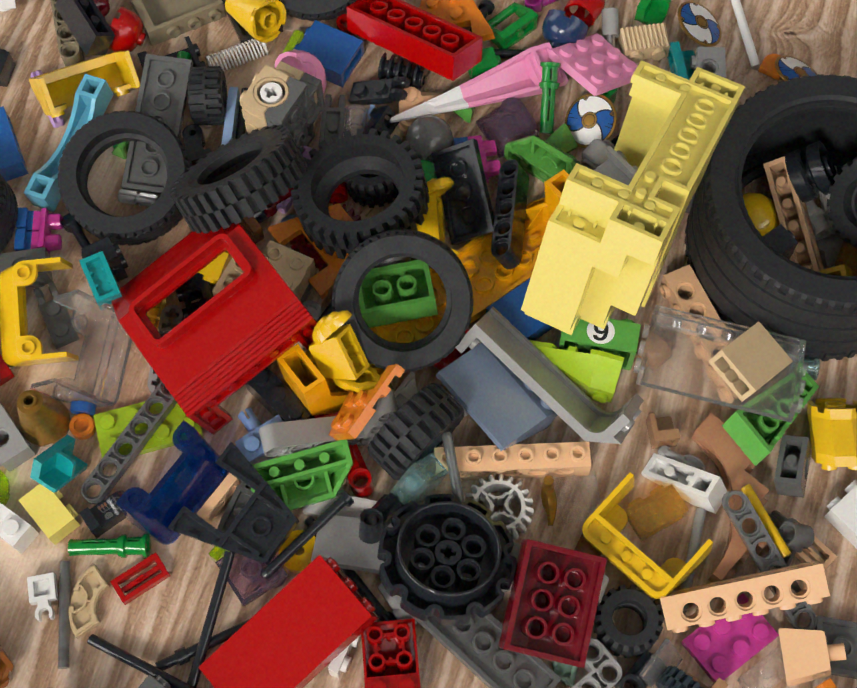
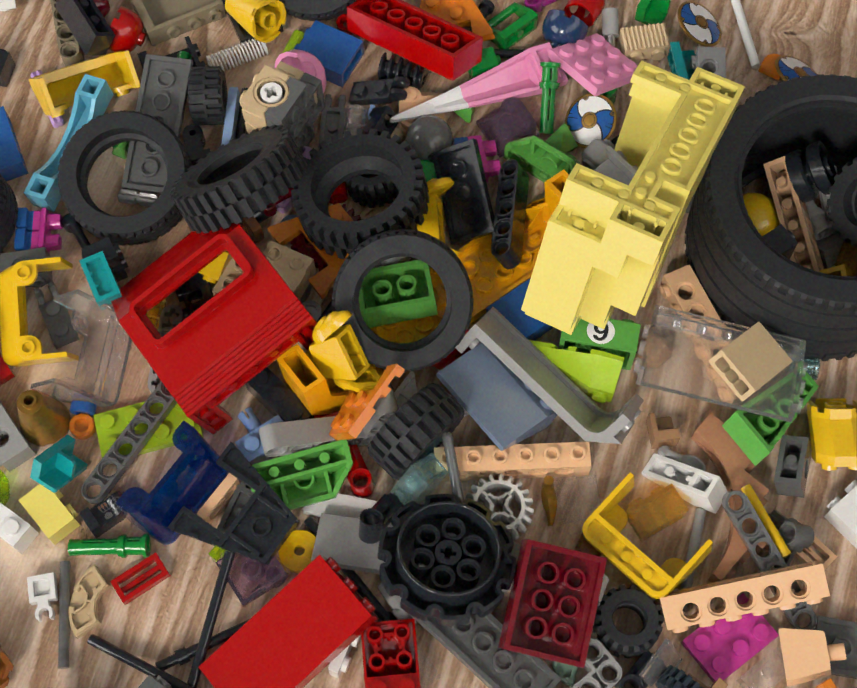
(344, 499): black bar -> none

